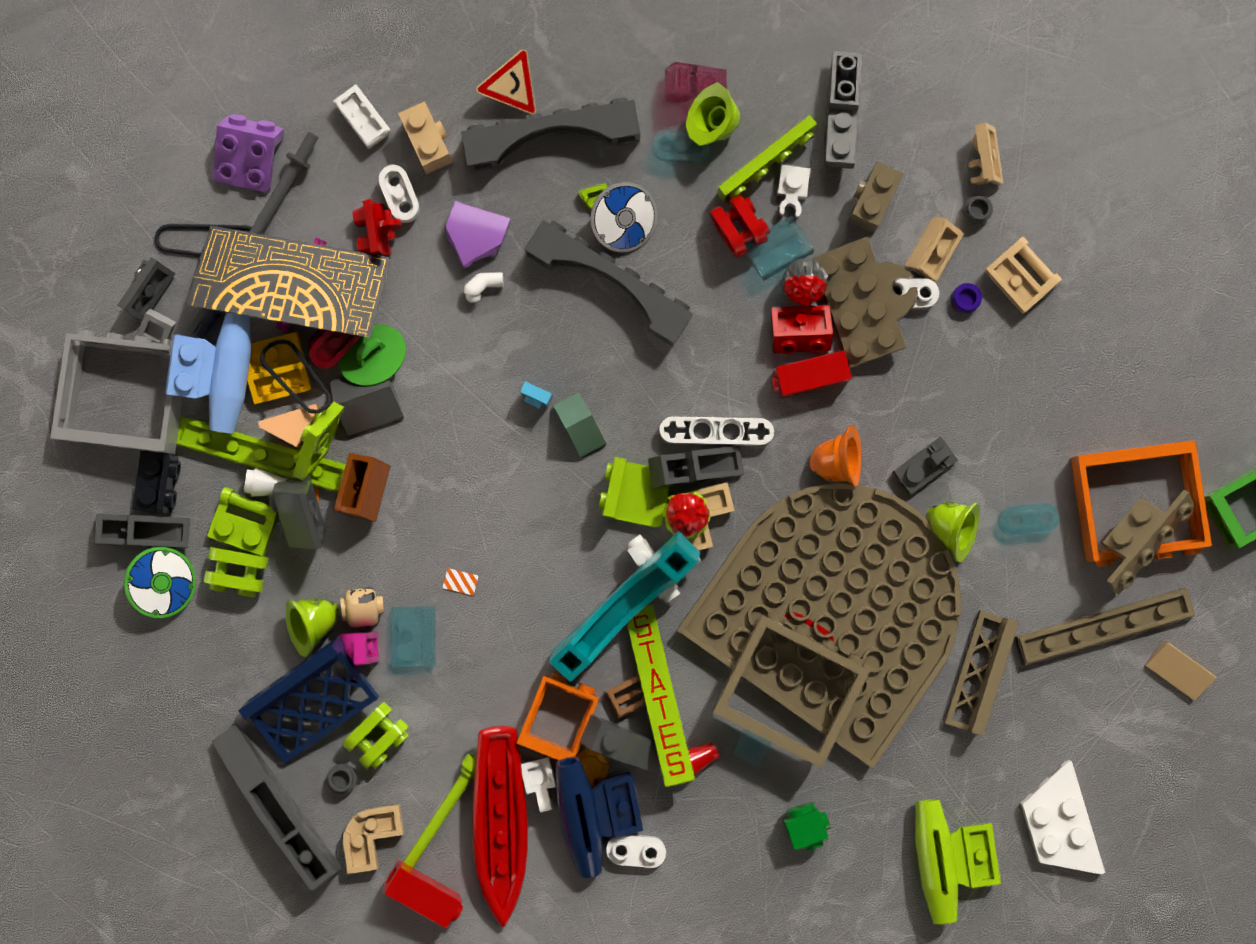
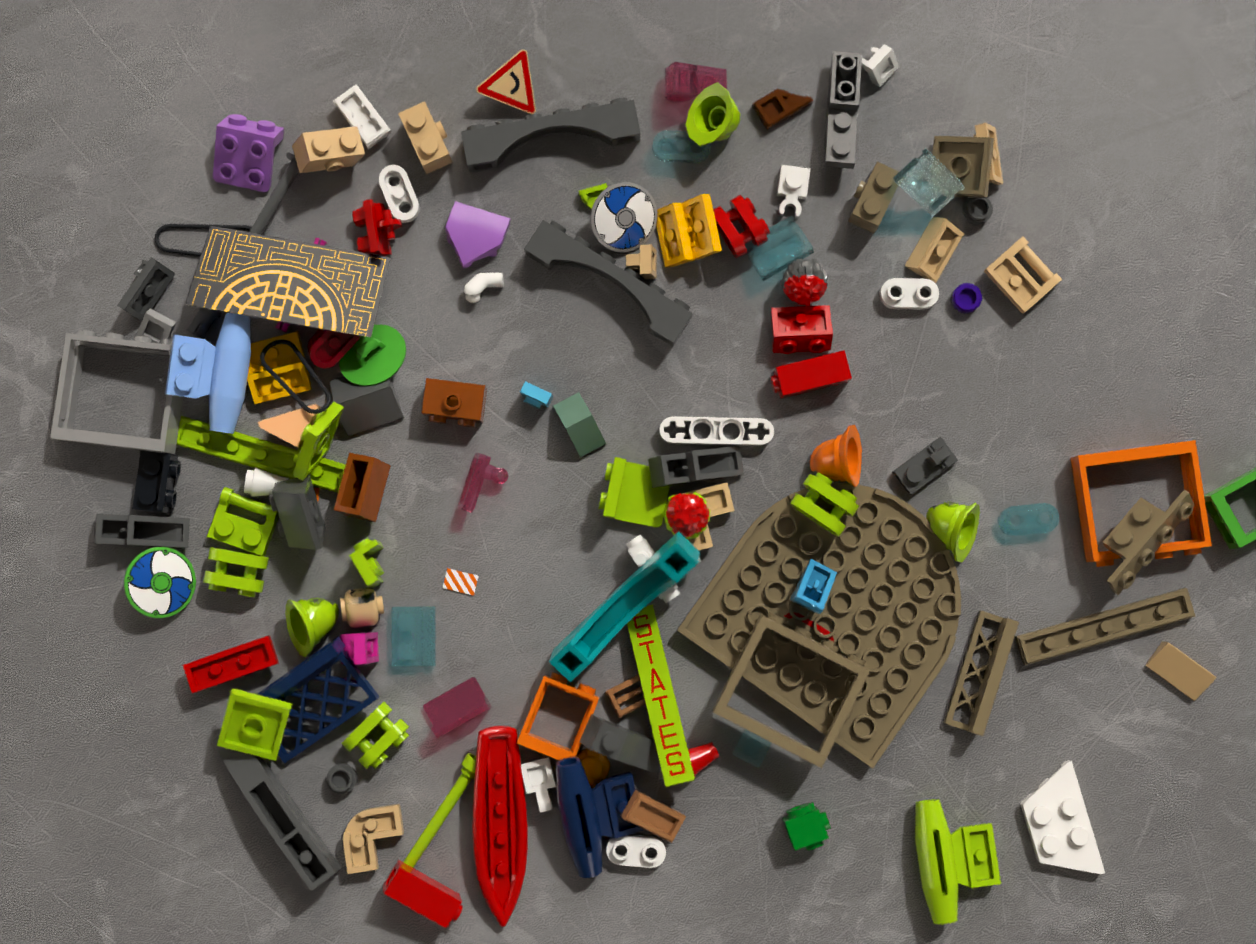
(230, 664): none -> red plate
(254, 724): none -> lime plate
(328, 149): none -> tan brick
(368, 567): none -> lime bracket
(454, 401): none -> dark orange brick
(456, 706): none -> clear pink panel
(477, 473): none -> clear pink piece
(644, 262): none -> tan tile
(653, 816): none -> medium nougat tile
(687, 231): none -> yellow slope
(777, 152): lime plate -> none
(779, 106): none -> reddish brown tile
(814, 587): none -> dark azure slope
(841, 501): none -> lime brick
(865, 301): dark tan plate -> none
(881, 64): none -> white tile
(928, 182): none -> clear light blue plate
(968, 160): none -> dark tan tile

